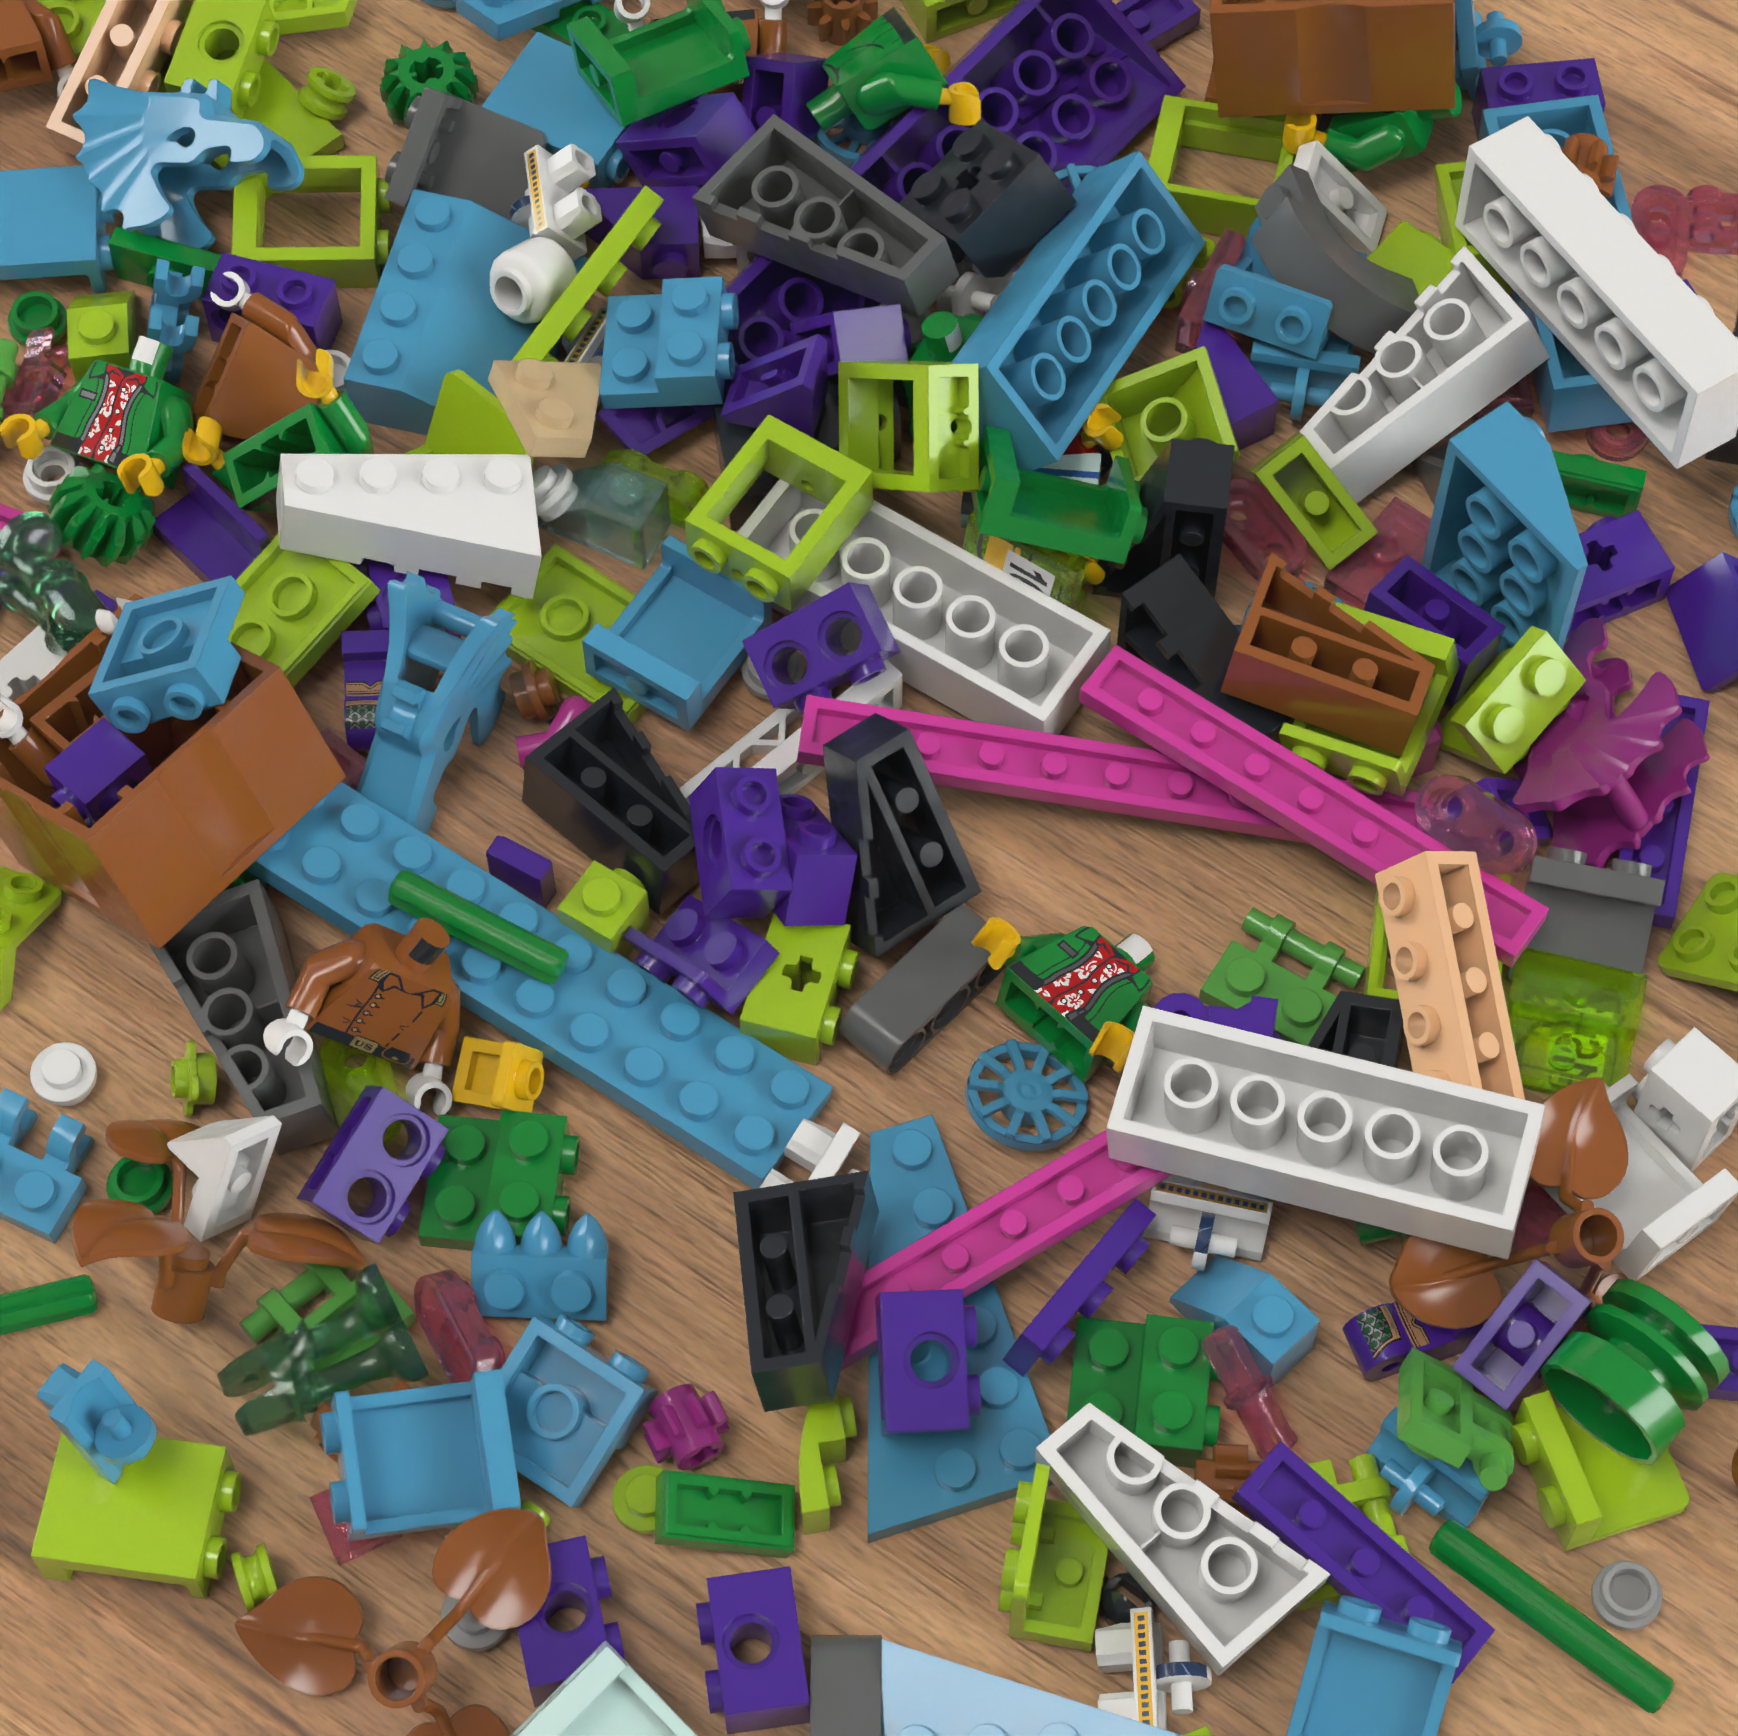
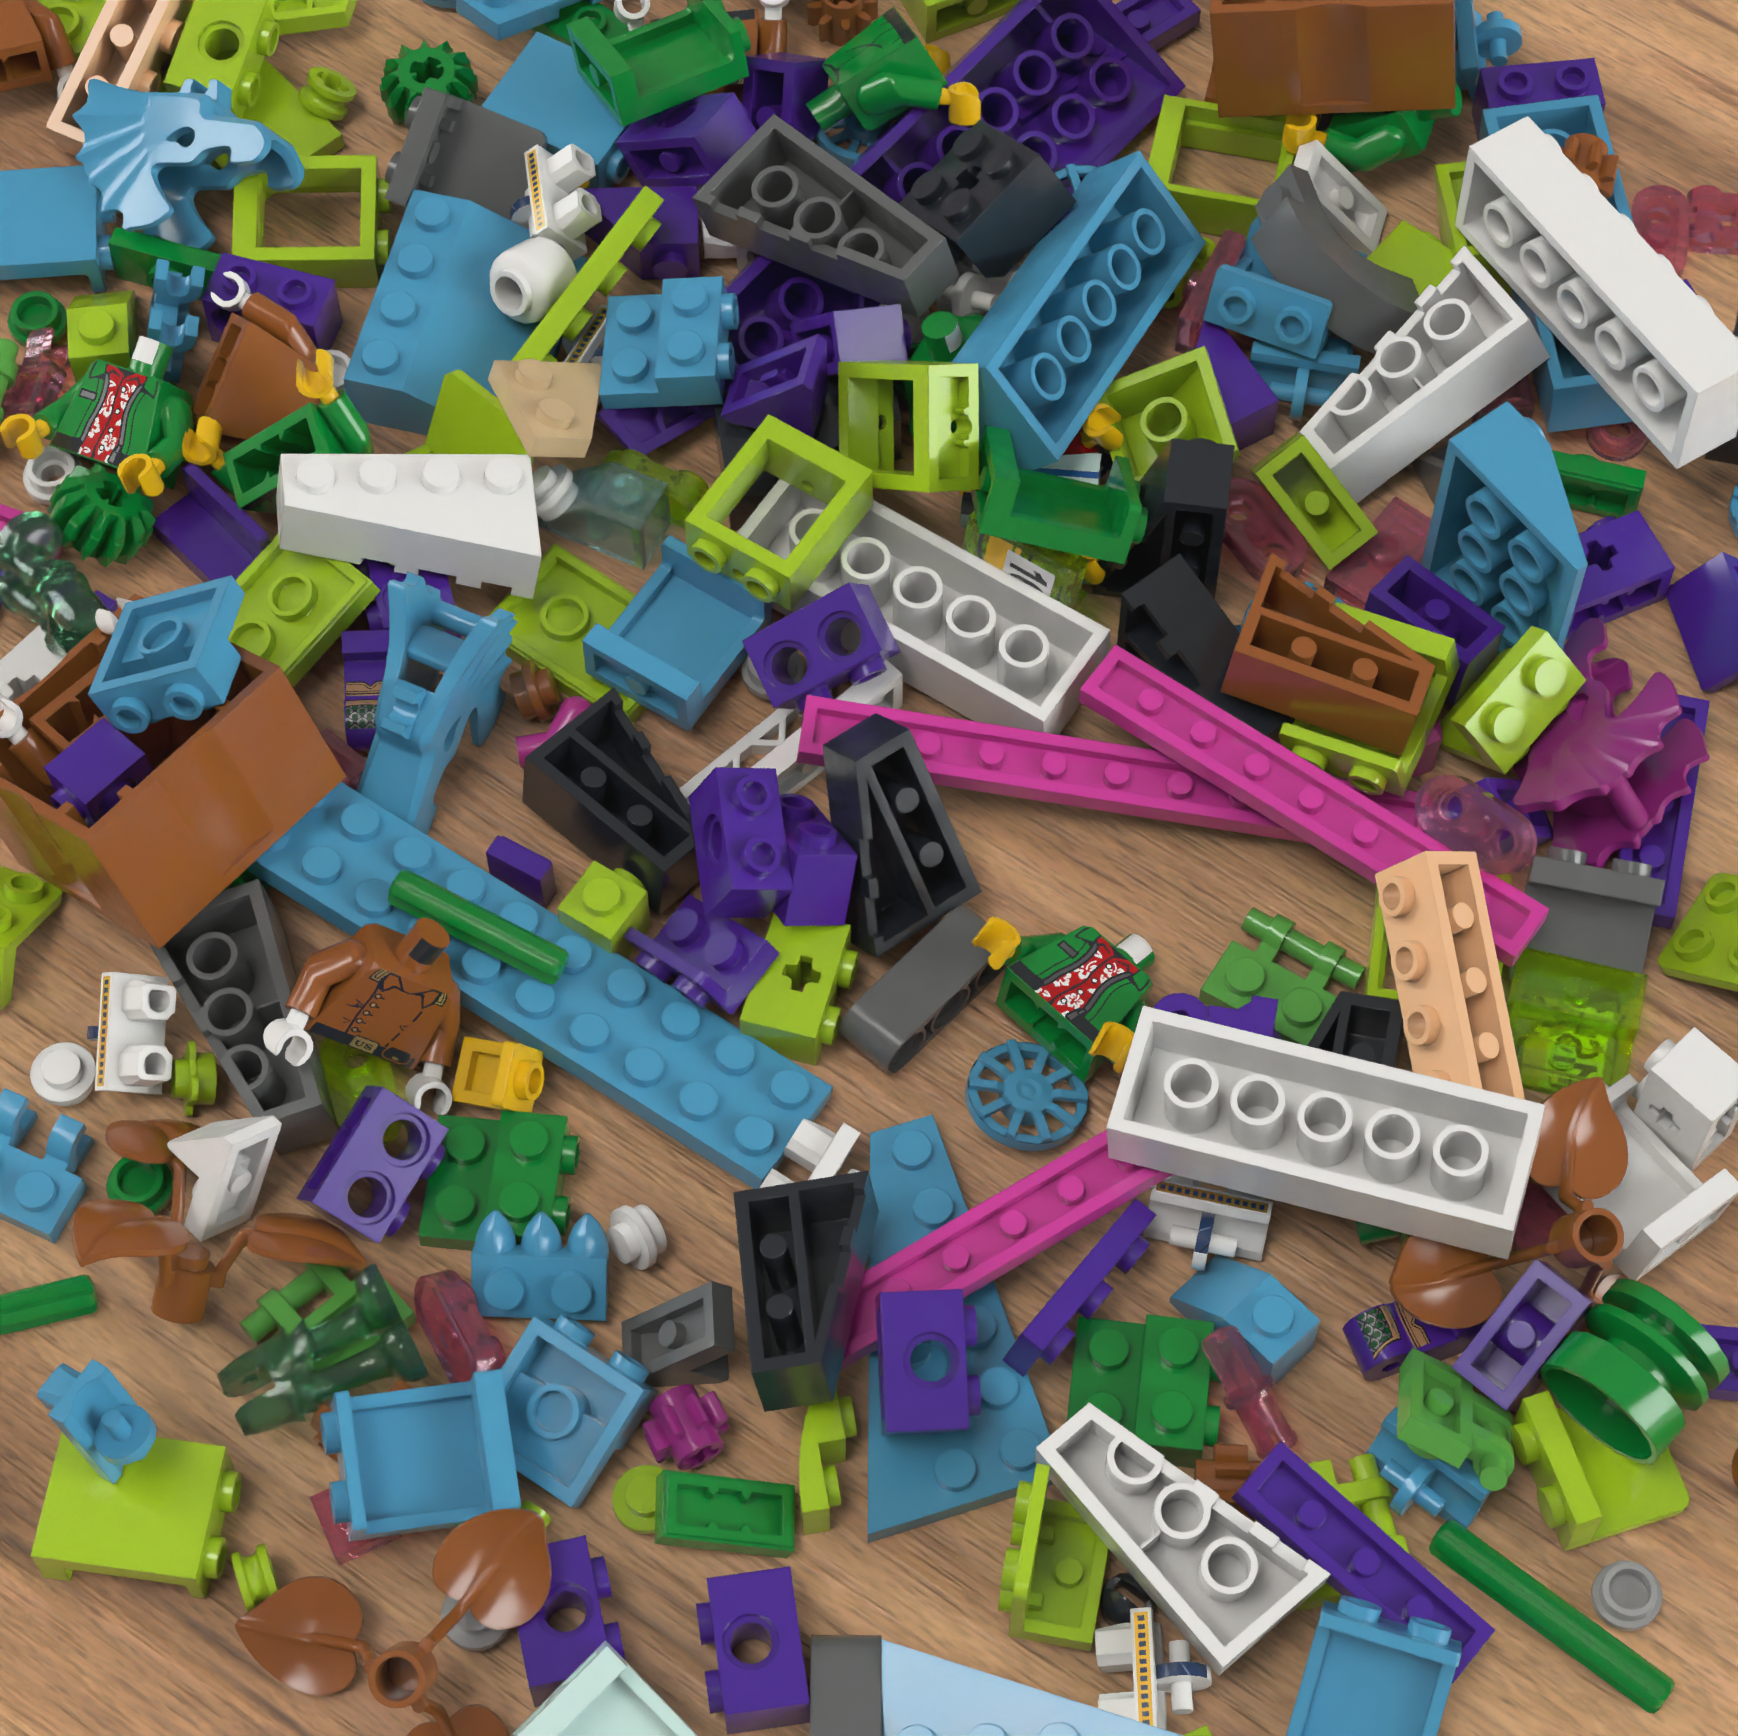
(133, 1033): none -> white hips
(636, 1236): none -> white plate
(684, 1337): none -> dark grey slope

